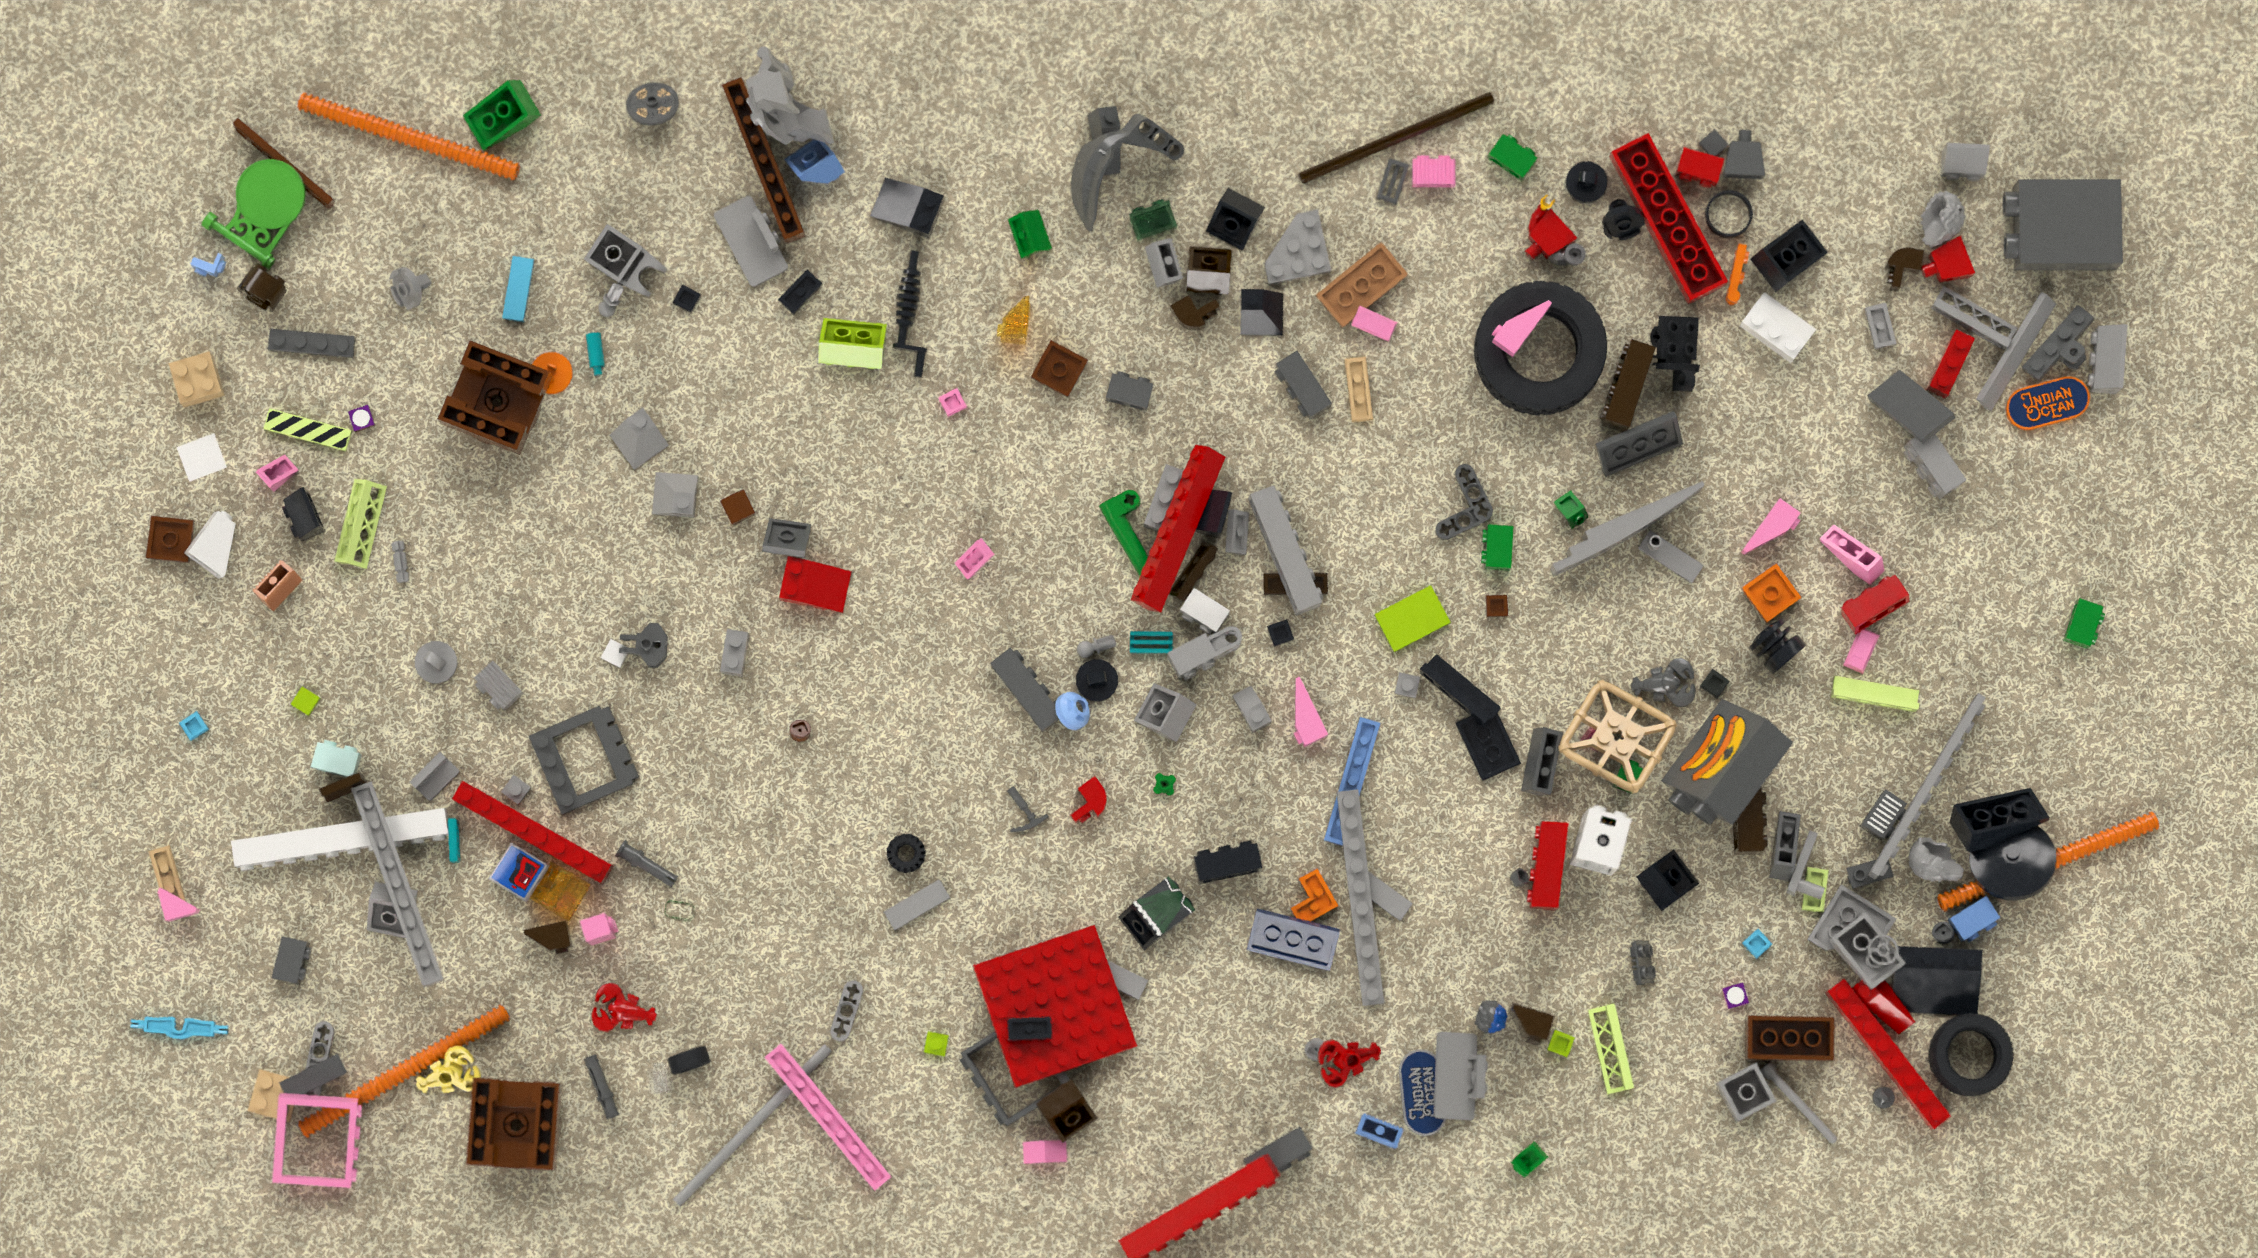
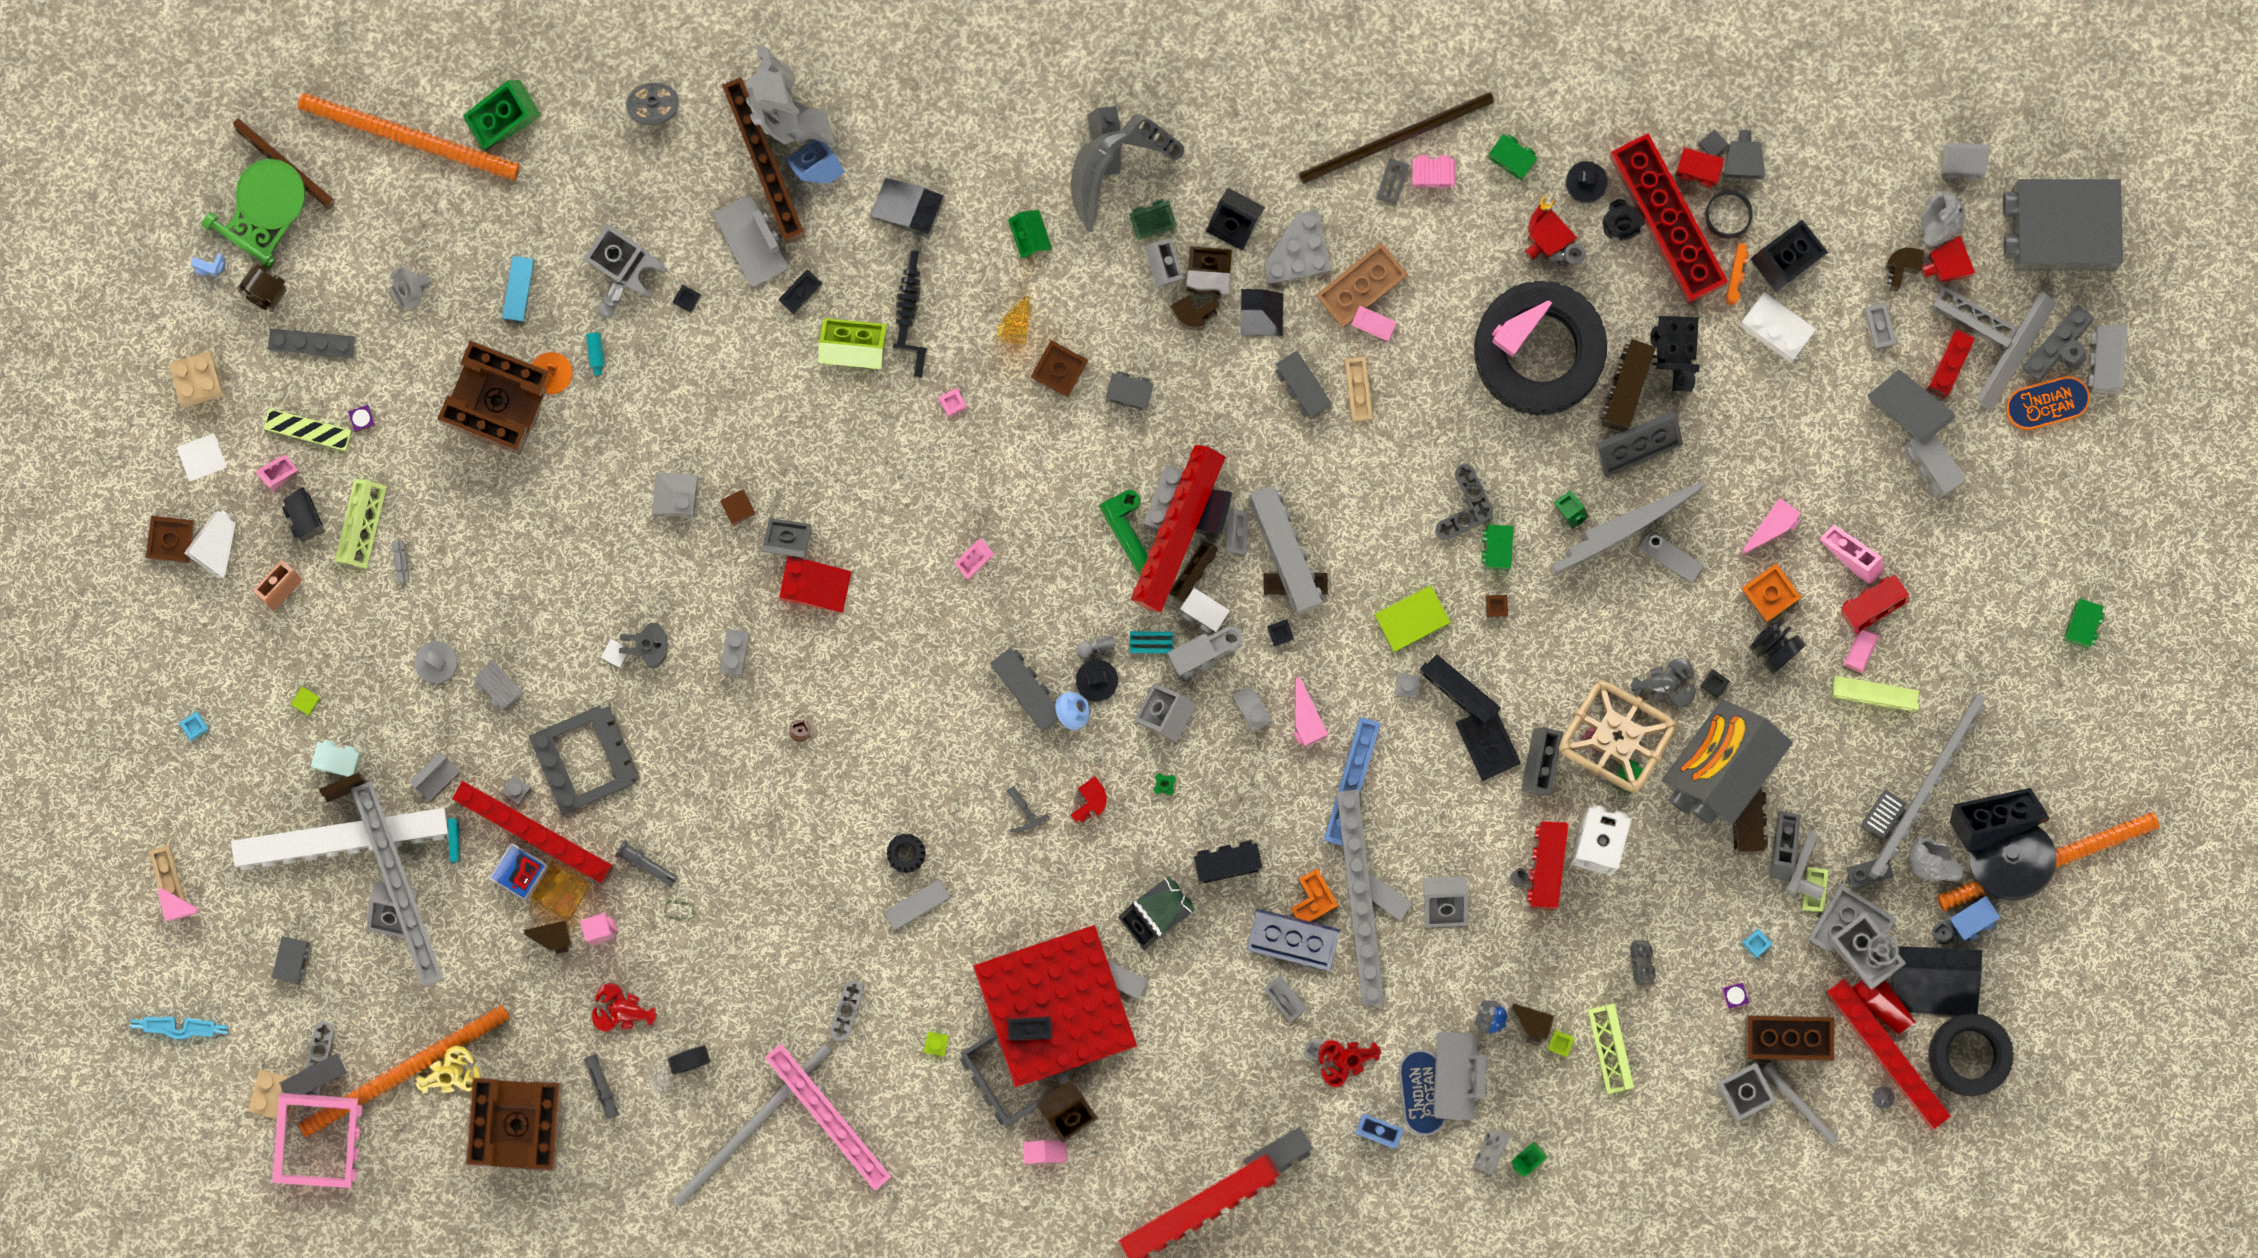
(638, 438): light grey slope -> none
(1285, 998): none -> light grey plate
(1445, 901): none -> light grey slope
(1491, 1151): none -> light grey hinge
(1667, 880): black slope -> none

